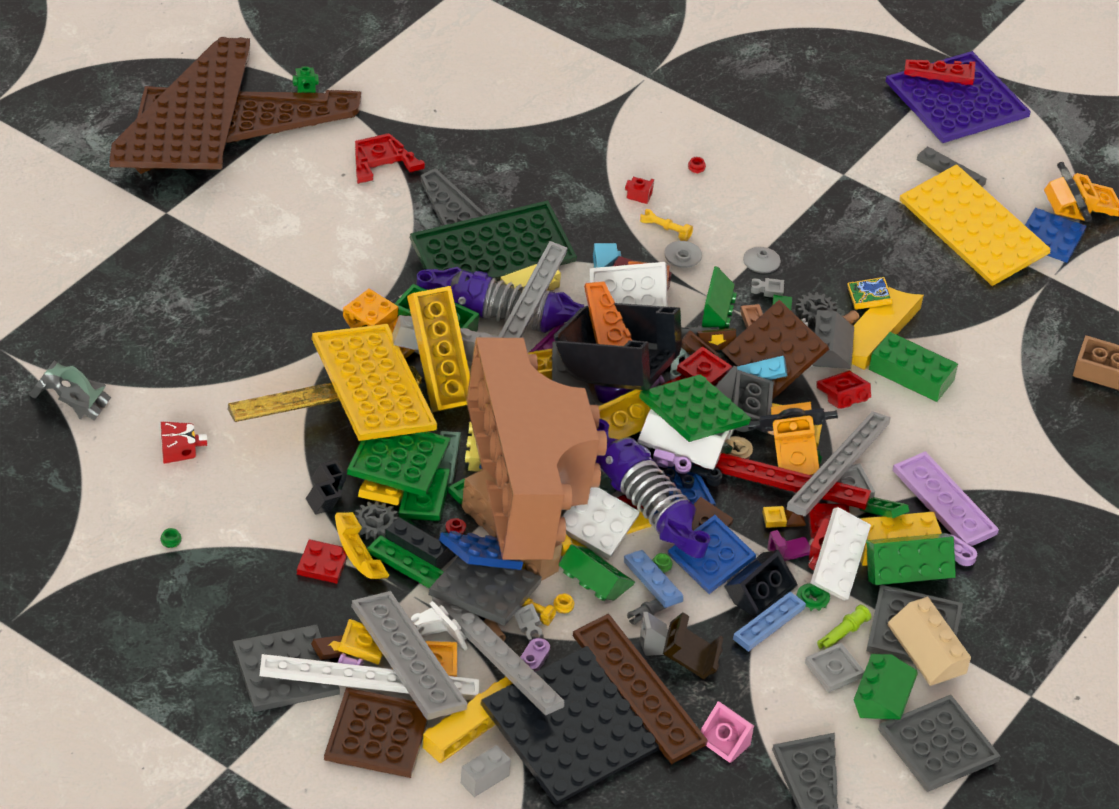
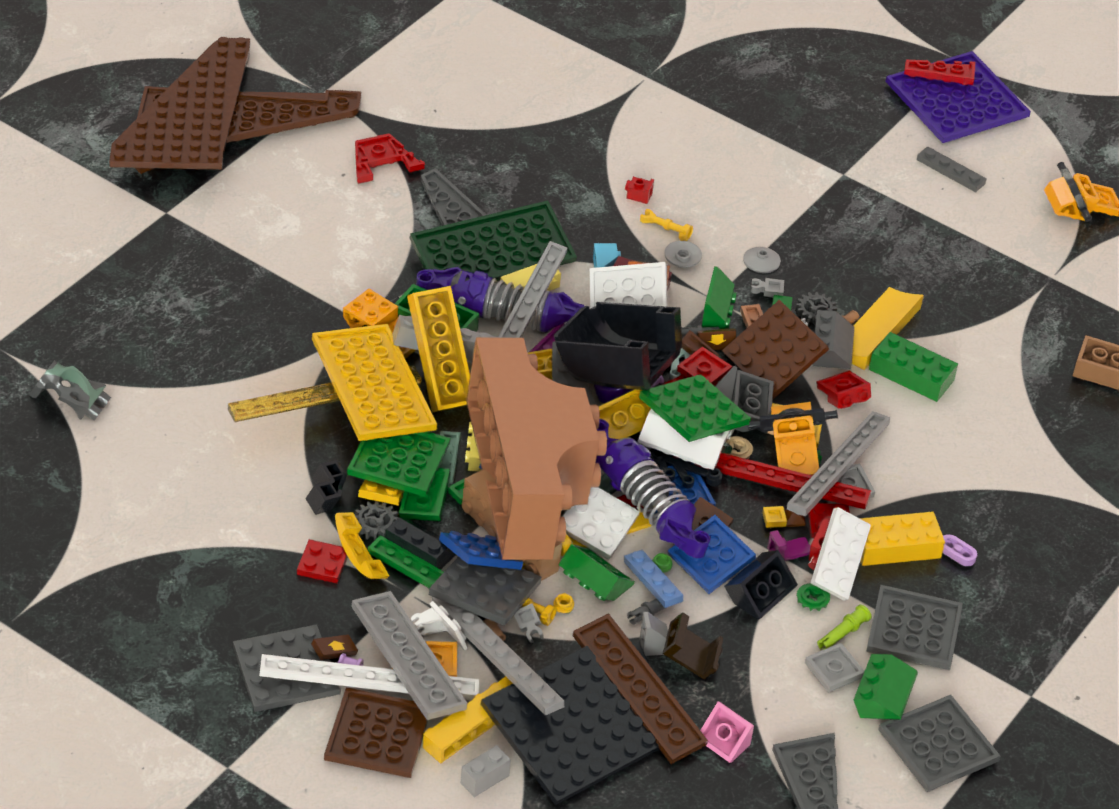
(170, 538): green plate -> none
(180, 441): red torso -> none
(305, 80): green brick -> none
(359, 643): yellow tile -> none
(455, 525): red plate -> none
(537, 653): lavender plate -> none
(604, 316): orange wing -> none
(669, 459): lavender plate -> none
(697, 165): red plate -> none
(767, 369): medium azure plate -> none
(769, 621): medium blue plate -> none
(869, 293): tile -> none
(885, 507): green tile -> none
(911, 559): green brick -> none
(930, 642): tan slope -> none
(945, 499): lavender plate -> none
(974, 225): yellow plate -> none
(1056, 232): blue plate -> none

